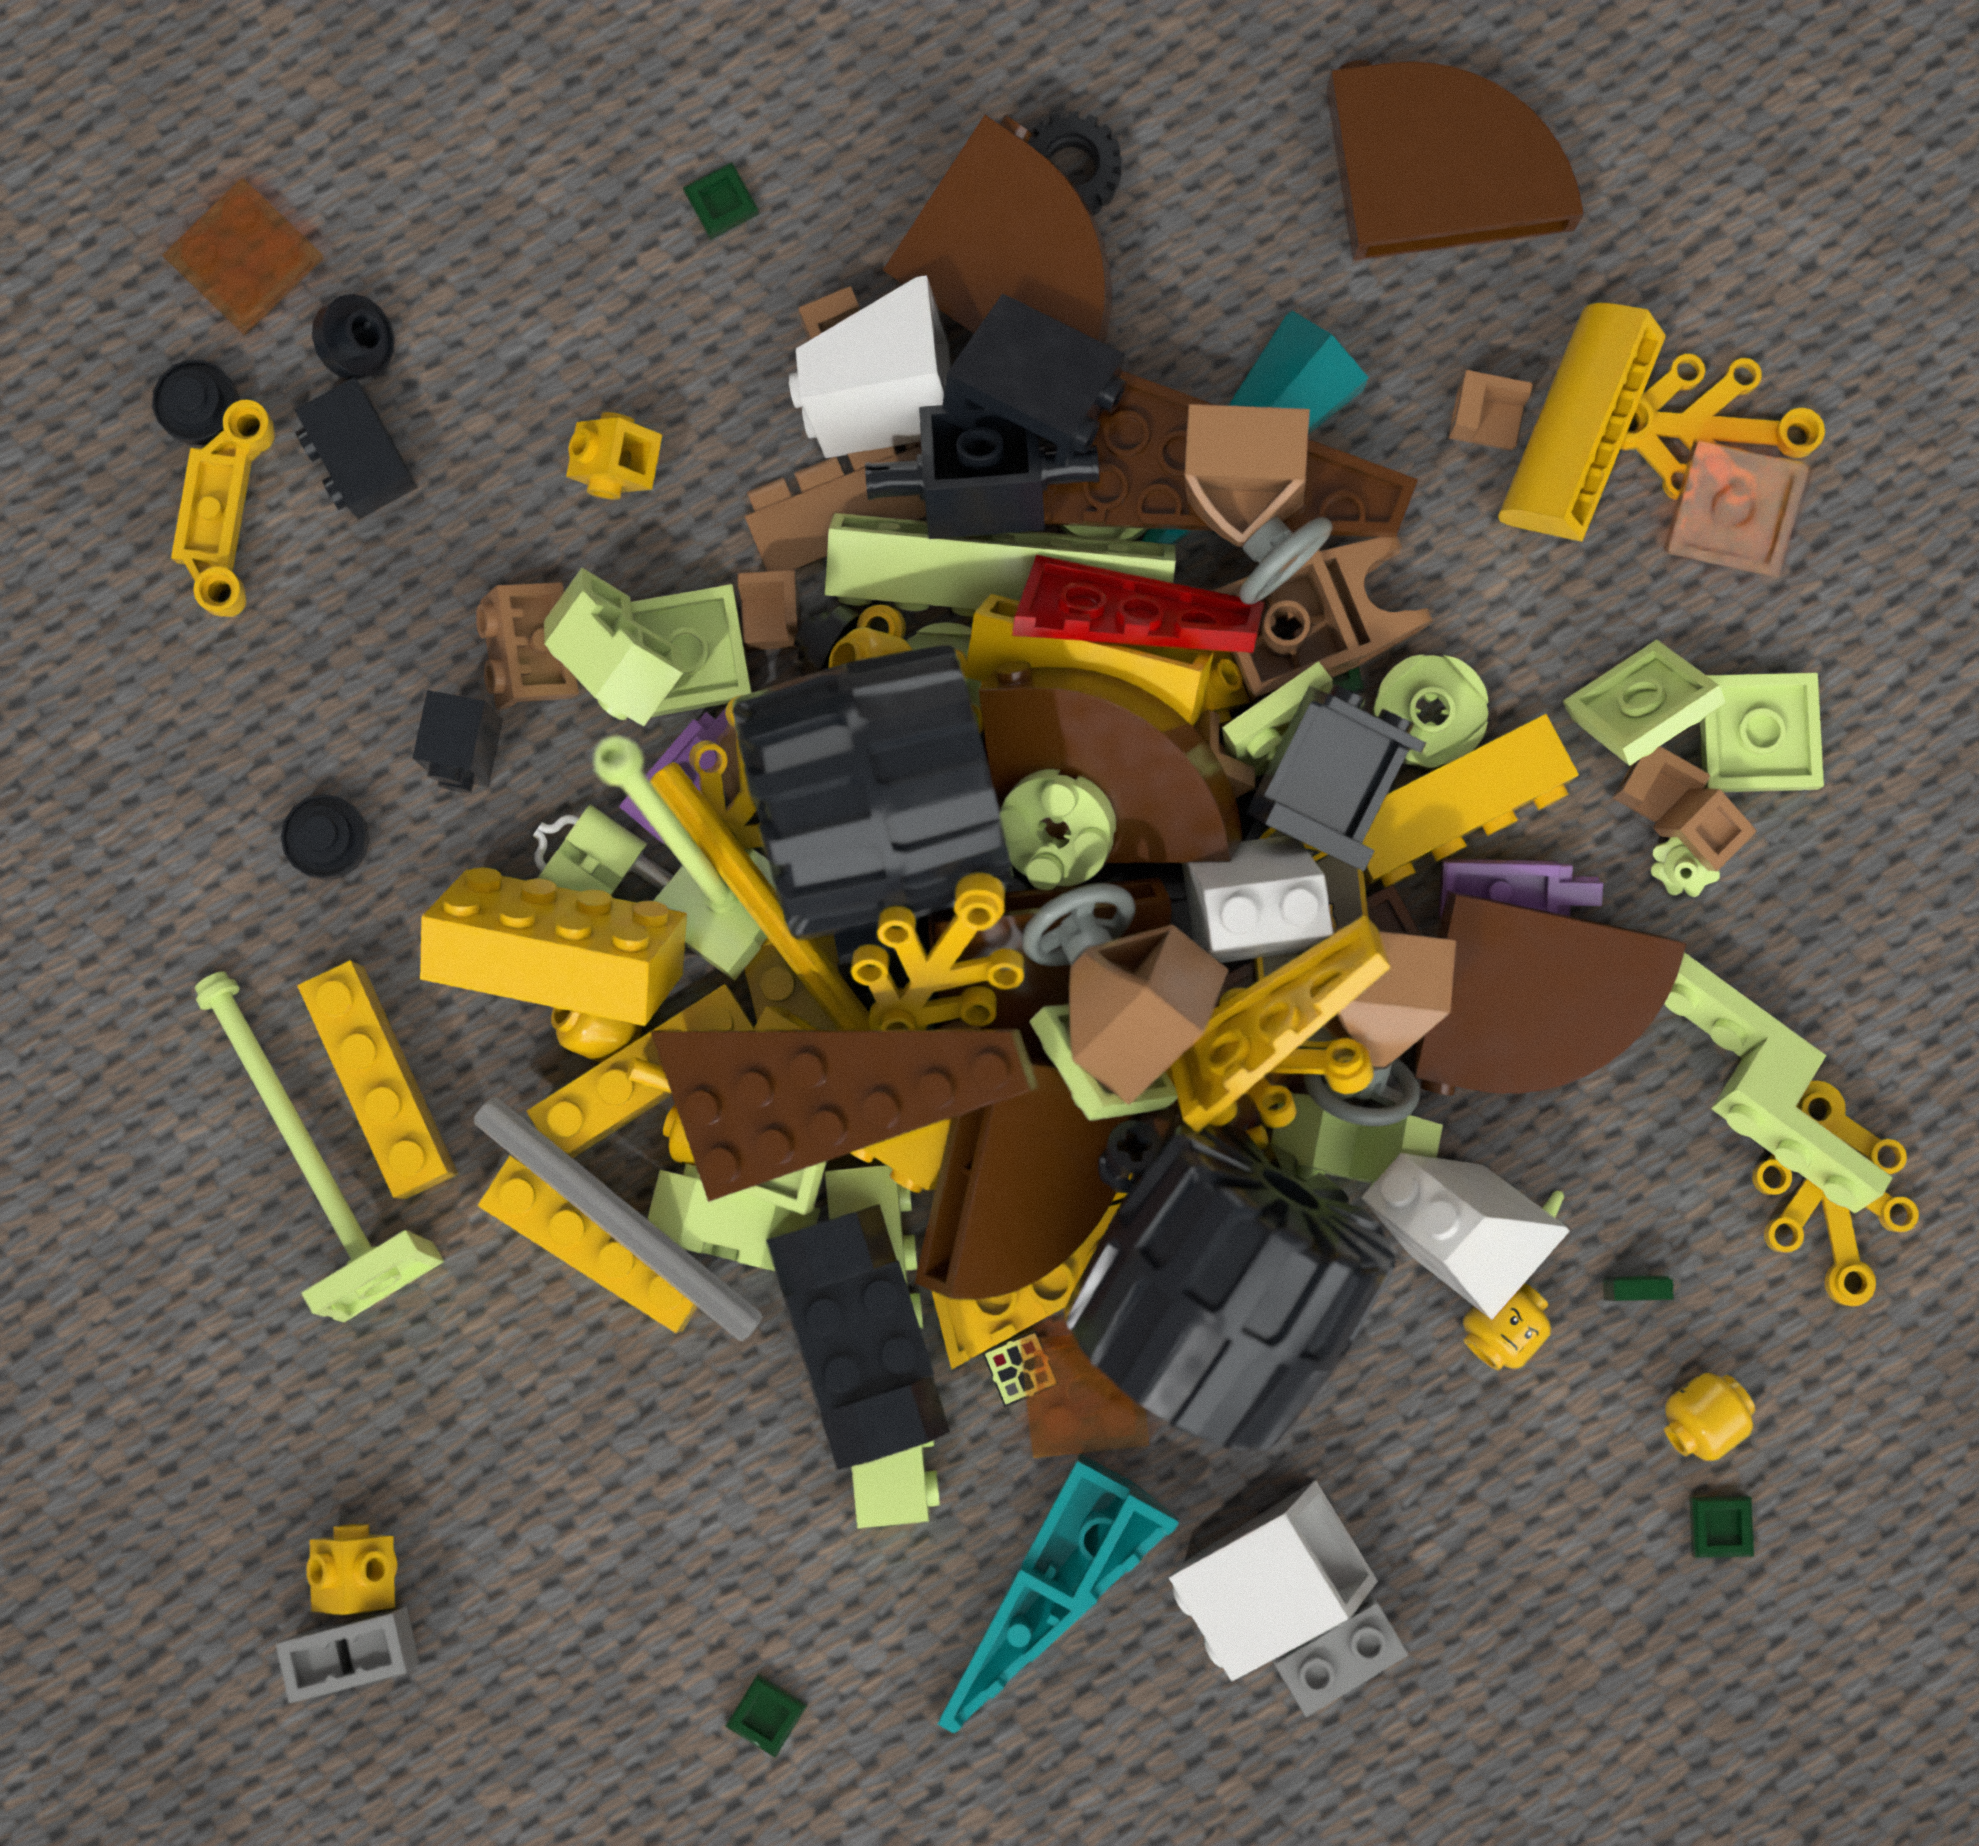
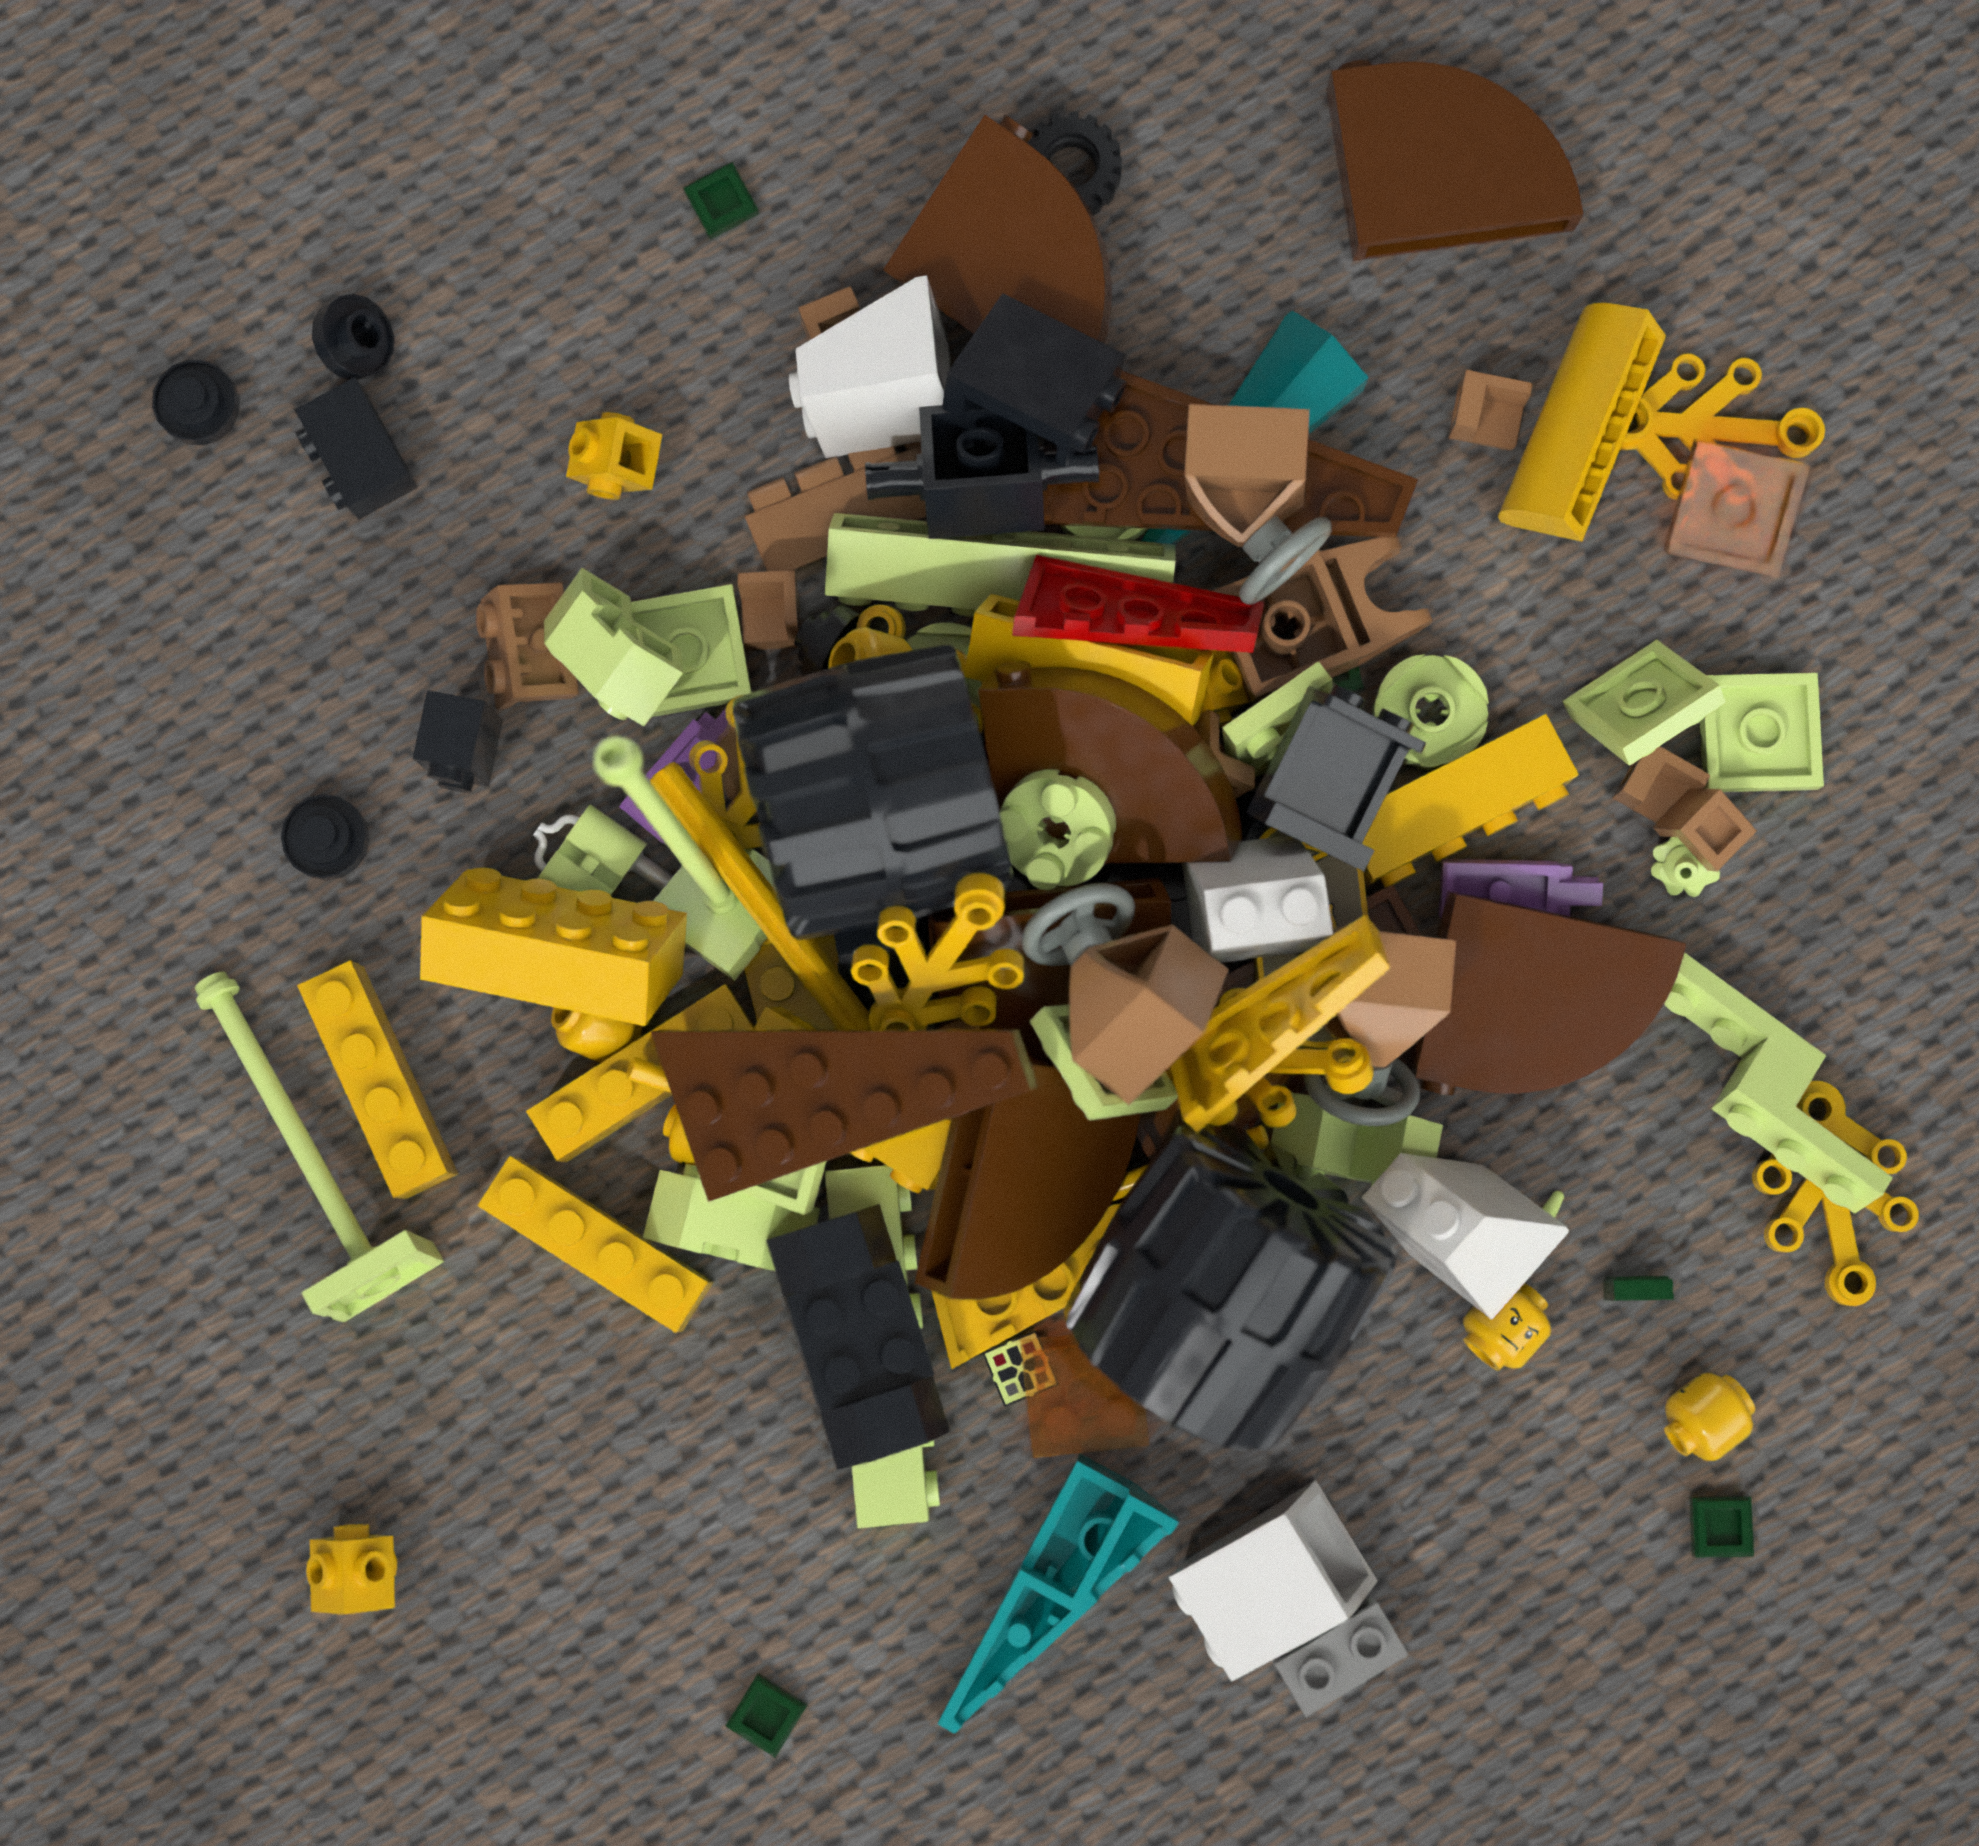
(215, 505): yellow plate -> none
(243, 256): clear orange plate -> none
(347, 1654): light grey brick -> none
(618, 1218): light grey axle -> none
(1127, 1156): black bush -> none

